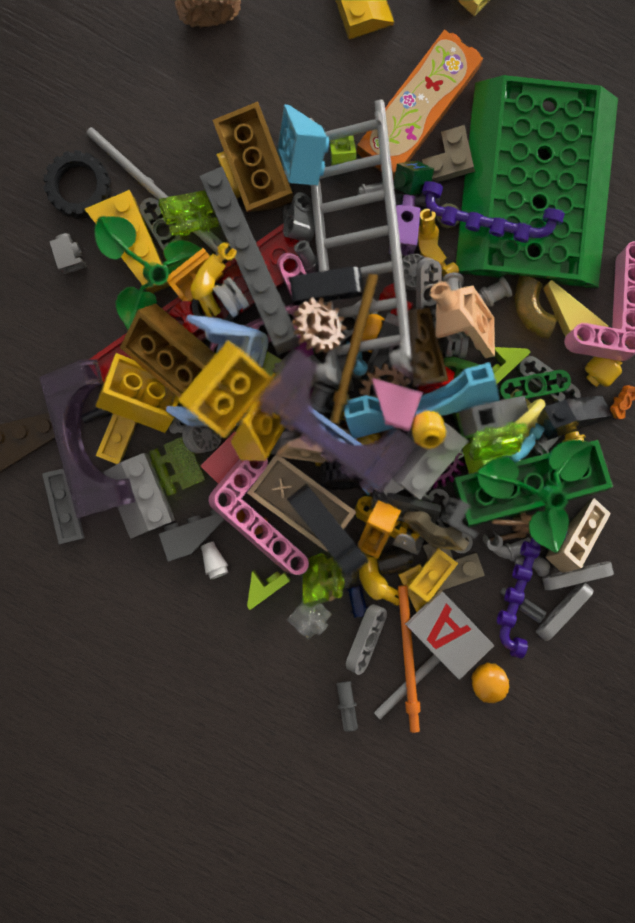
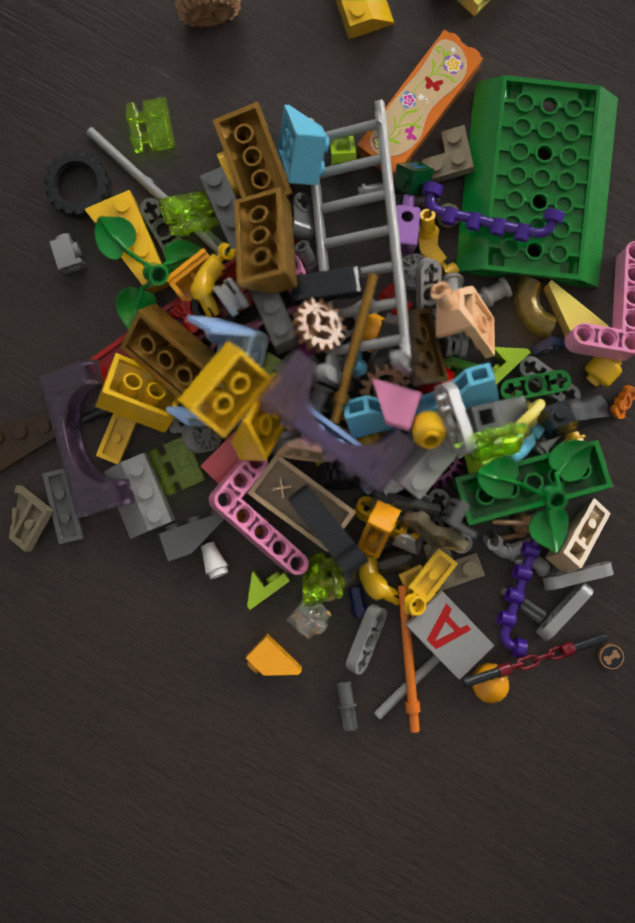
(28, 519): none -> dark tan wing
(157, 121): none -> clear neon green plate
(265, 242): none -> pearl gold slope
(272, 659): none -> light orange slope
(418, 607): none -> yellow plate
(461, 441): none -> light grey beam
(505, 669): none -> piece
(548, 346): none -> dark blue tile
(610, 656): none -> tile

